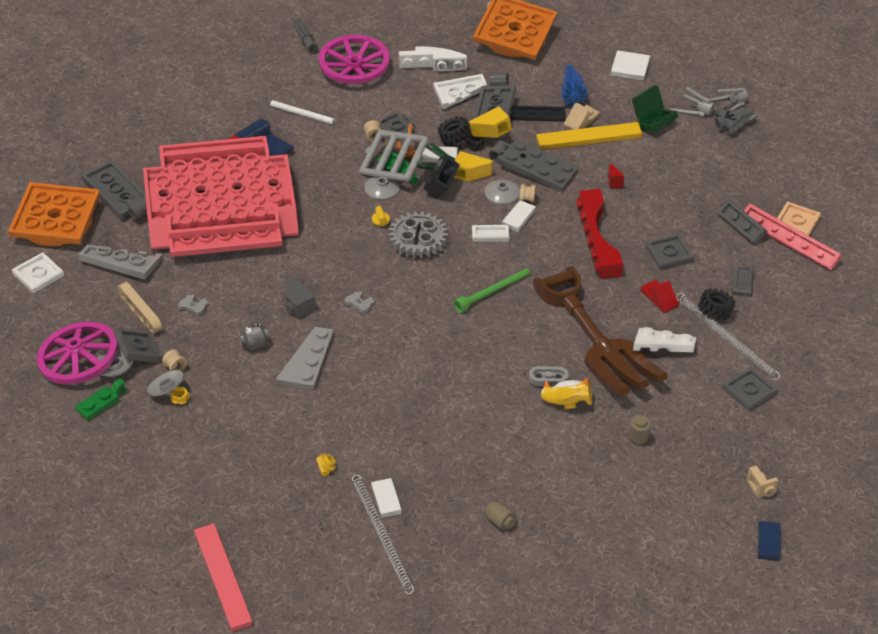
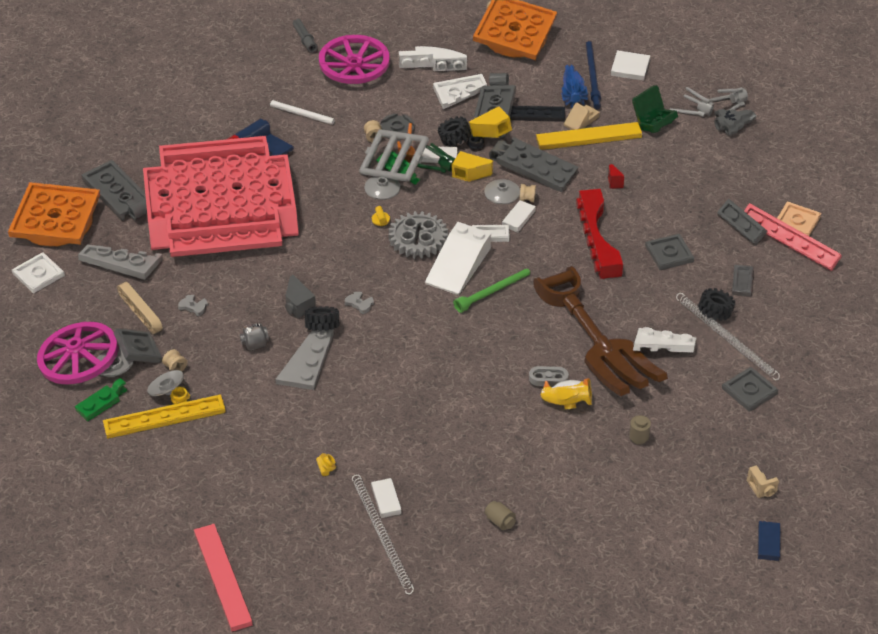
(164, 416): none -> yellow tile
(321, 318): none -> black tyre
(441, 176): black slope -> none
(459, 258): none -> white slope
(595, 94): none -> dark blue bar
(661, 295): red slope -> none

